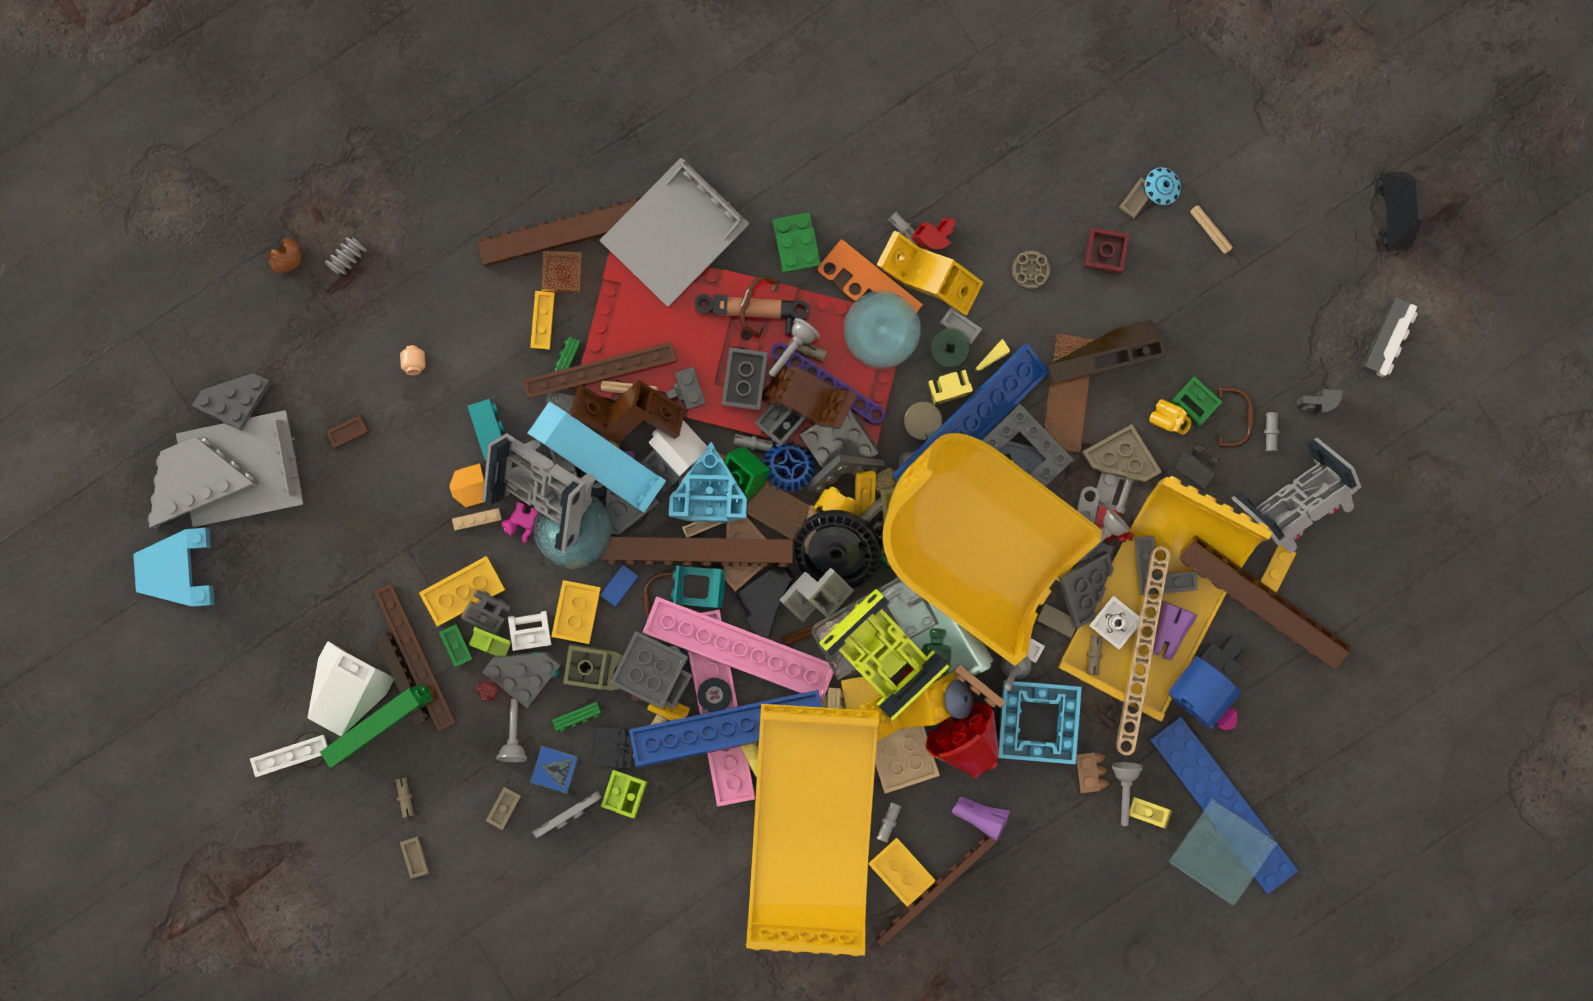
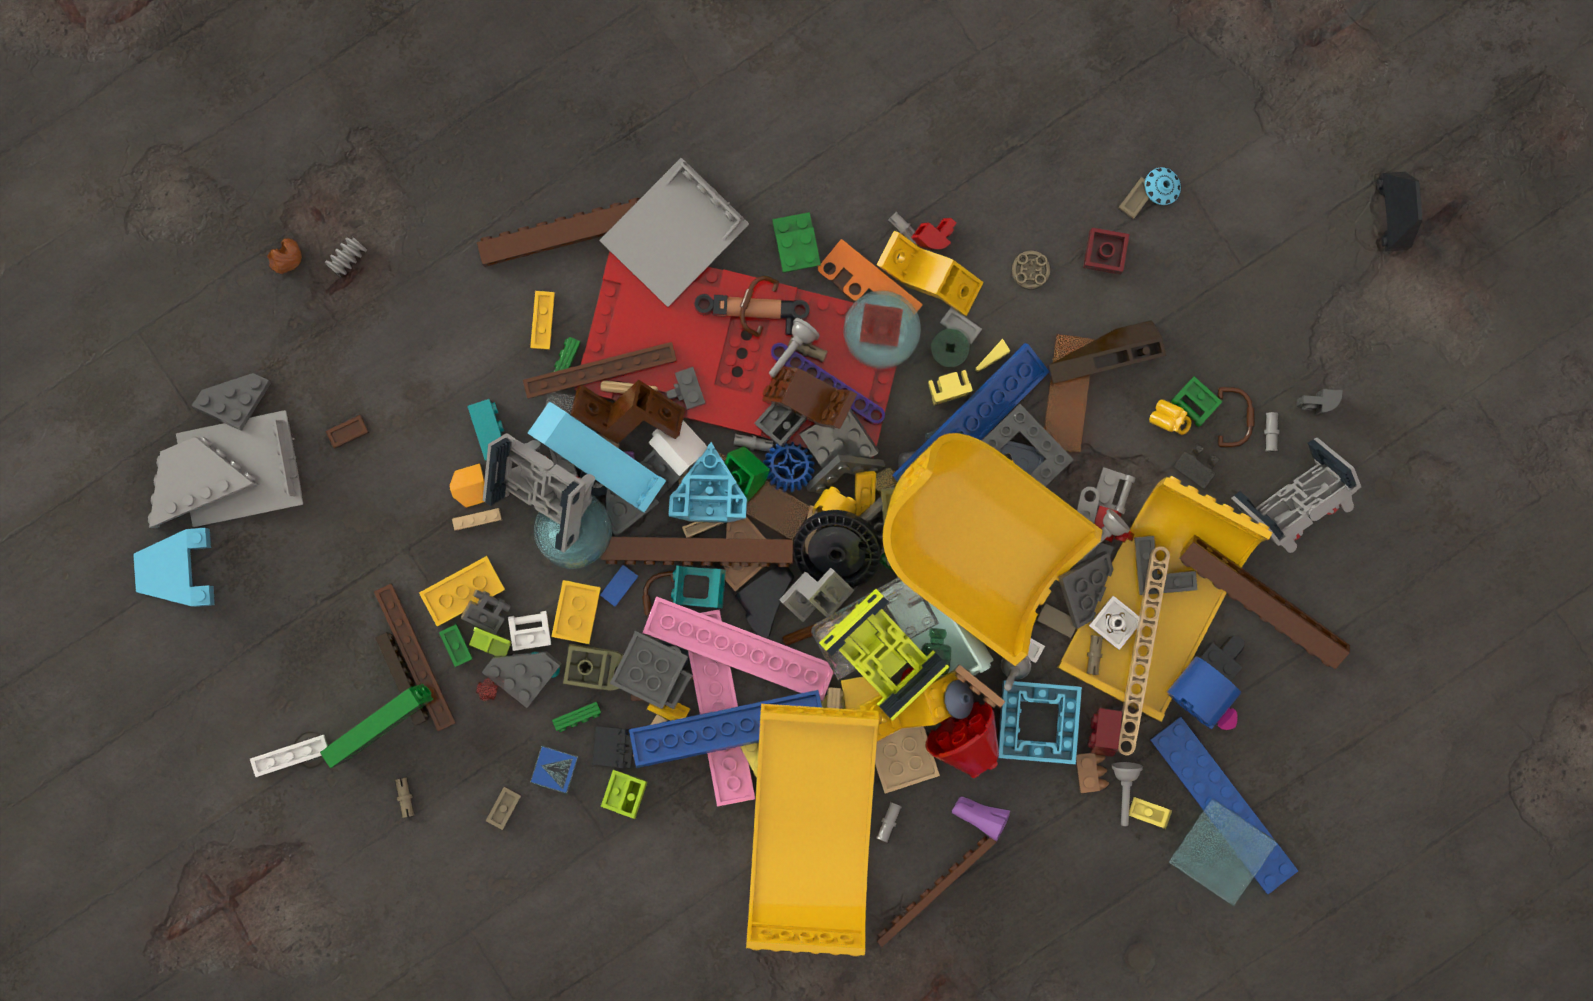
(345, 689): white wedge -> none
(412, 360): light nougat head -> none
(414, 857): dark tan tile -> none
(512, 751): light grey piece -> none
(522, 519): dark pink animal -> none
(560, 820): light grey plate -> none
(562, 272): clear orange brick -> none
(724, 693): black bush -> none
(744, 379): dark grey brick -> none
(881, 325): none -> clear red plate
(901, 872): yellow plate -> none
(921, 419): dark tan tile -> none
(1106, 732): none -> dark red brick
(1123, 456): dark tan plate -> none
(1171, 628): medium lavender piece -> none
(1211, 229): tan axle -> none
(1277, 568): yellow plate -> none
(1389, 337): piece -> none

